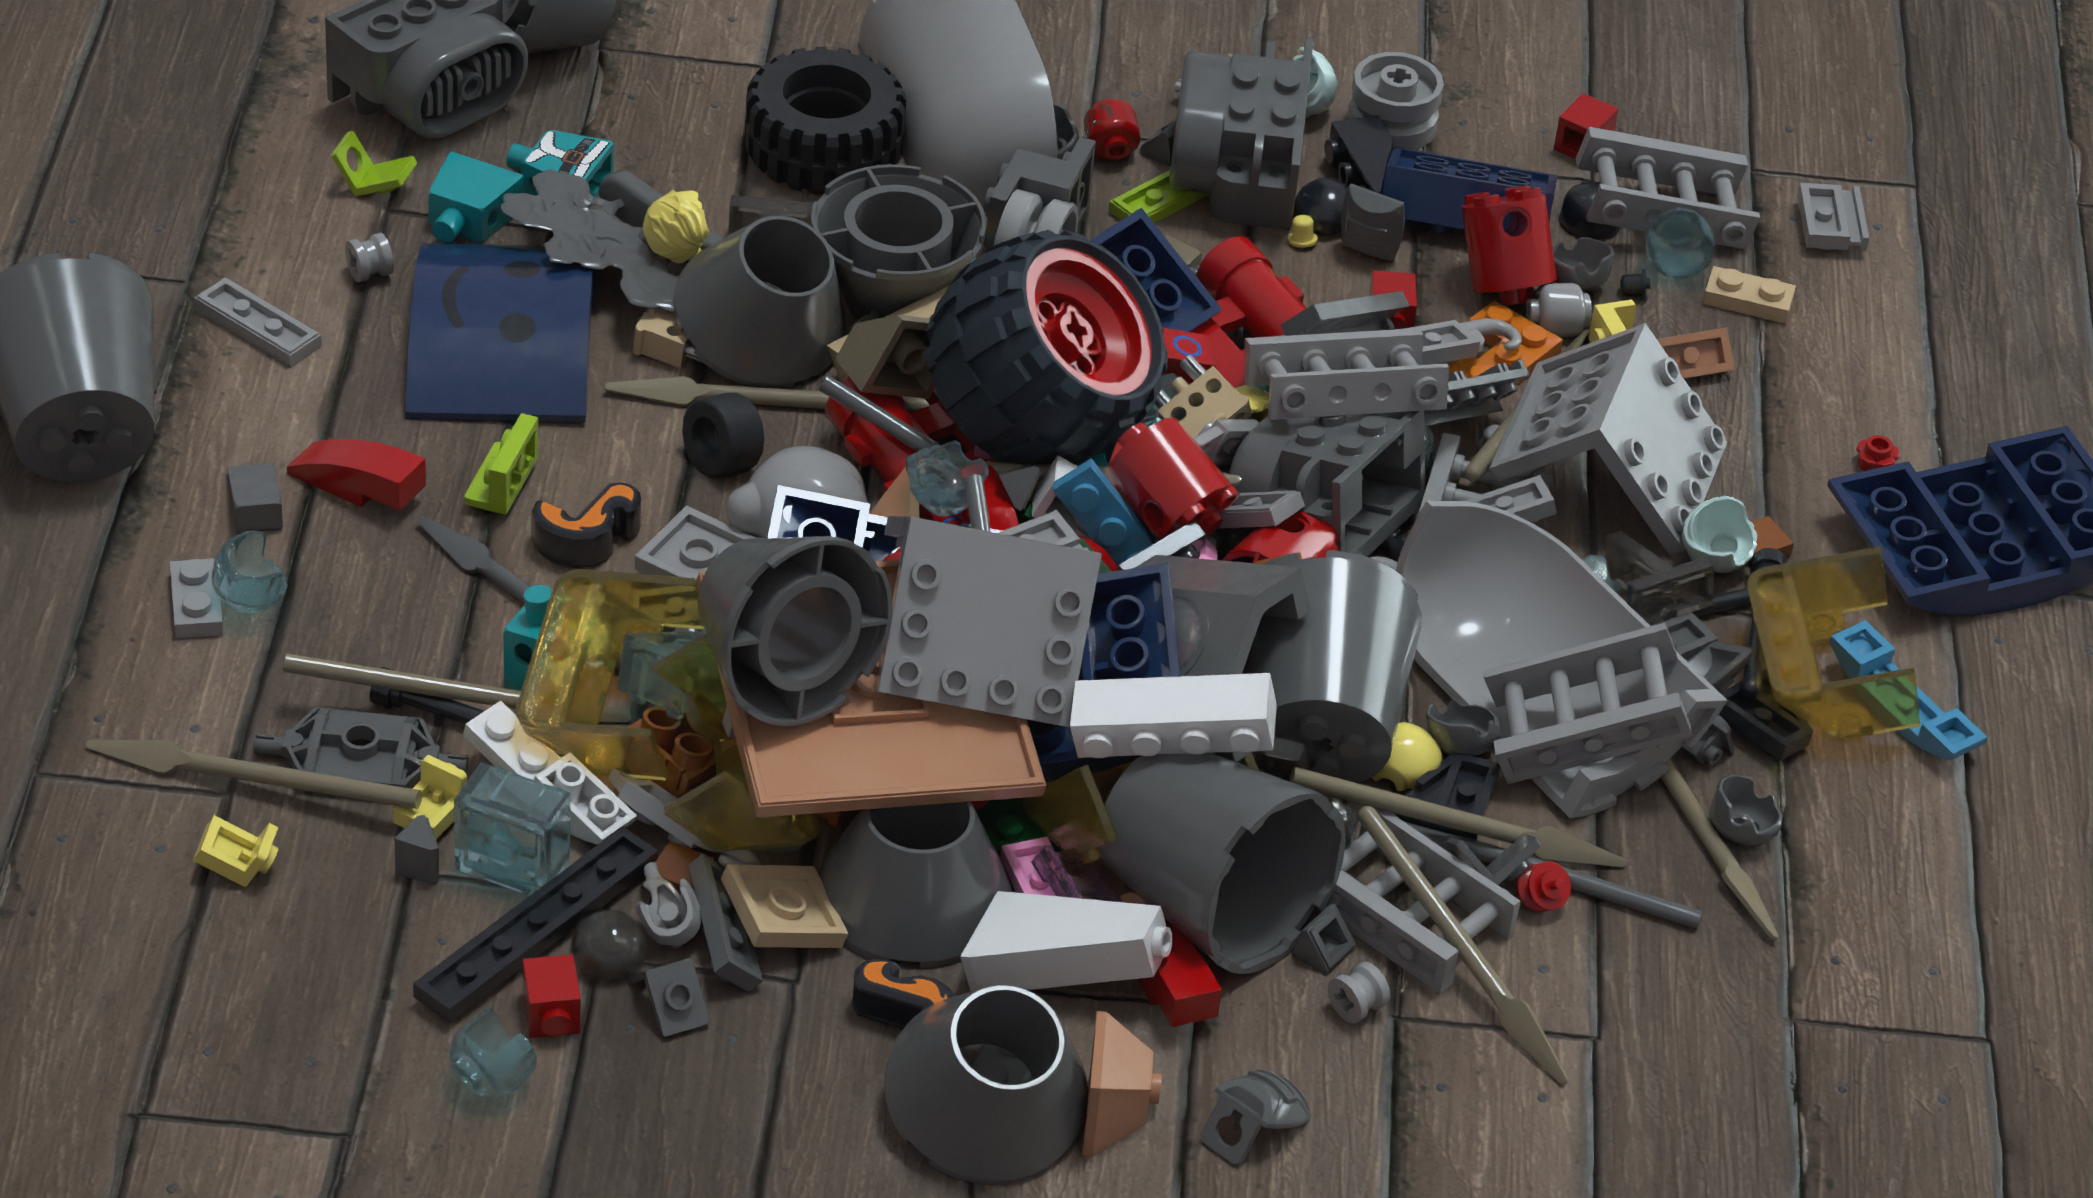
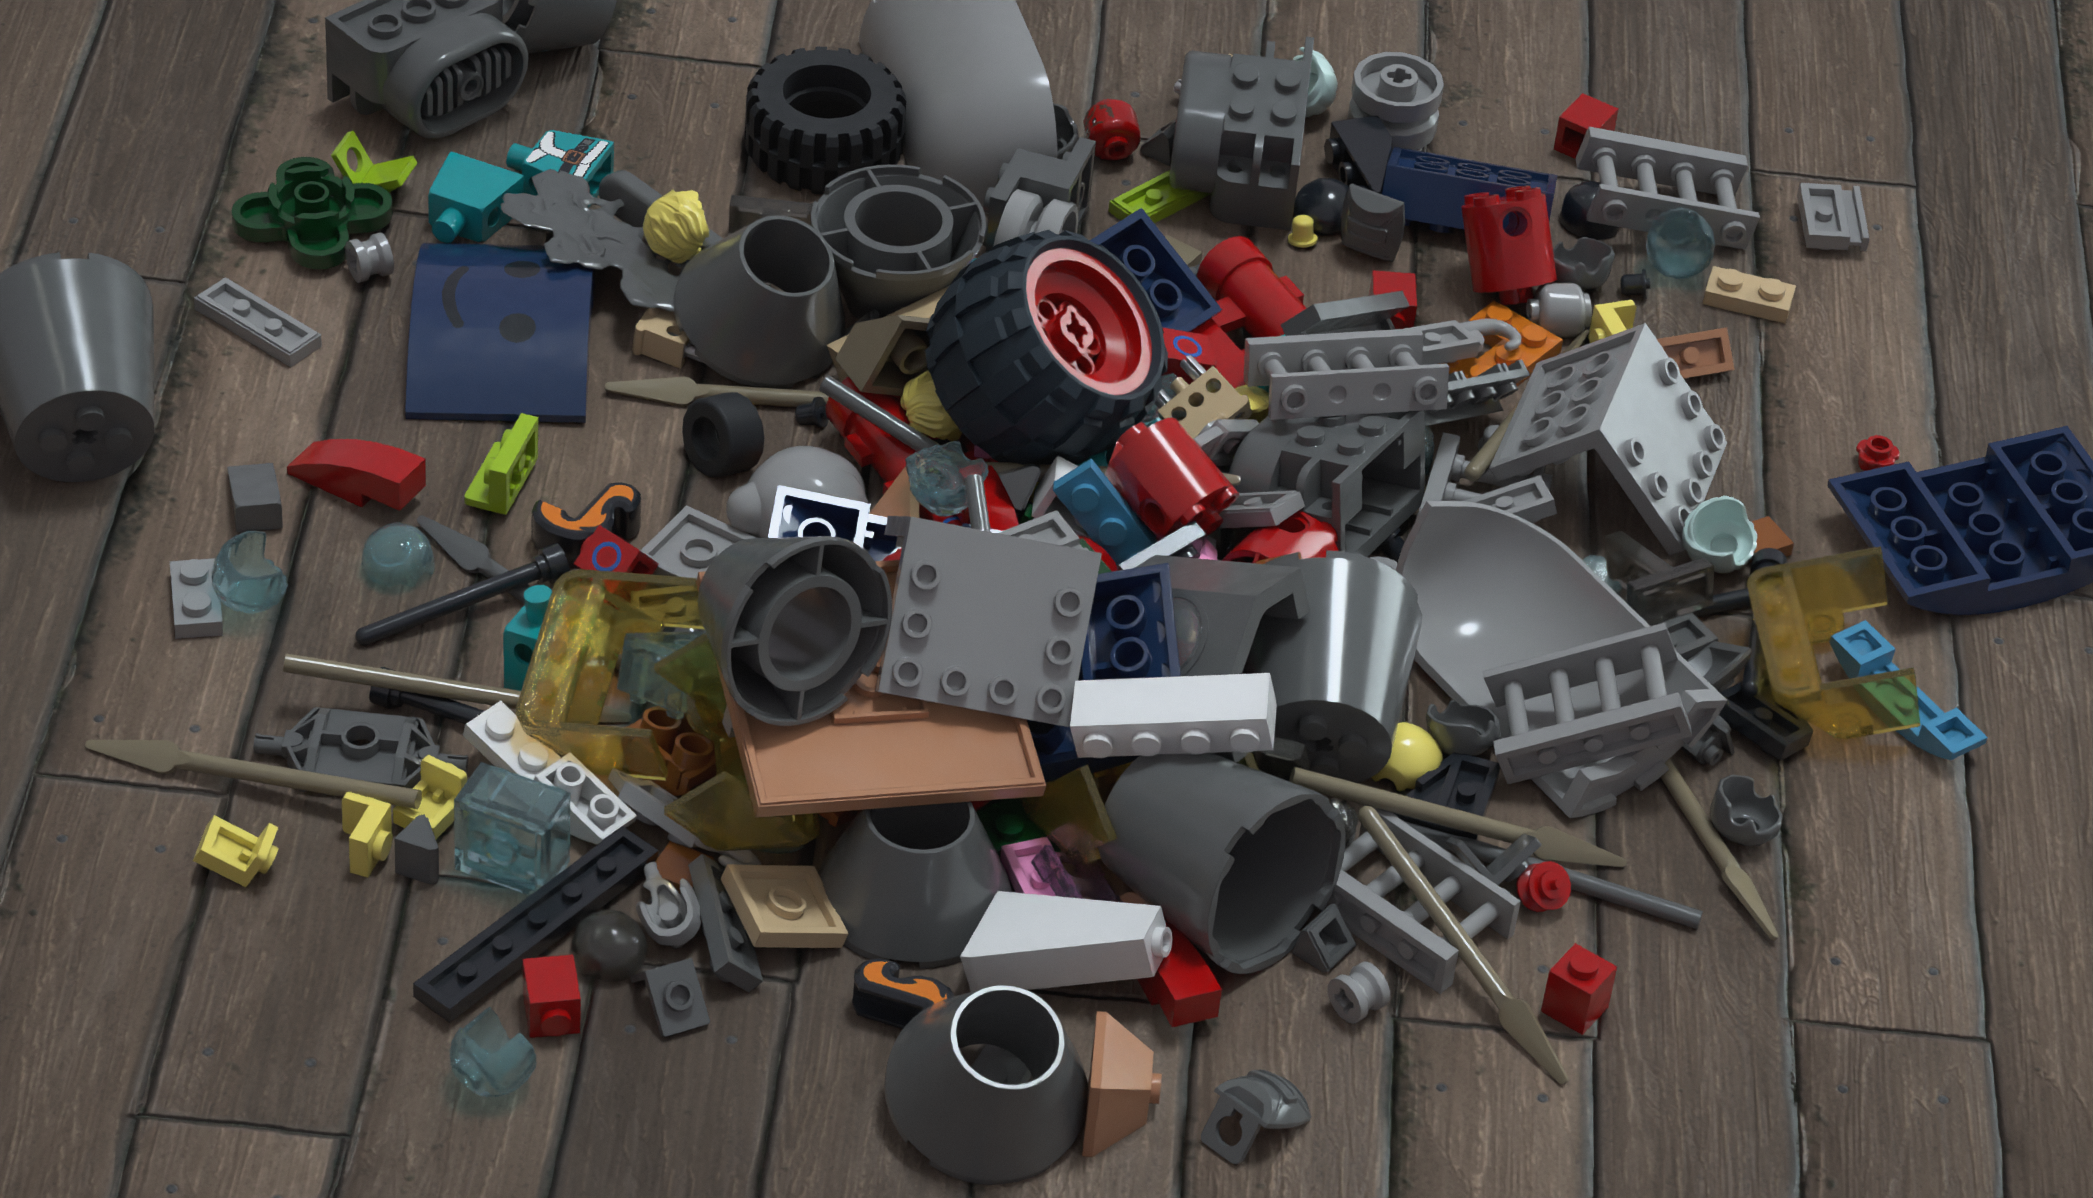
(312, 212): none -> dark green plant
(370, 831): none -> light yellow bracket
(397, 555): none -> clear light blue hair
(545, 567): none -> black piece
(610, 553): none -> red brick
(812, 413): none -> black piece
(926, 410): none -> light yellow hair
(1578, 989): none -> red brick

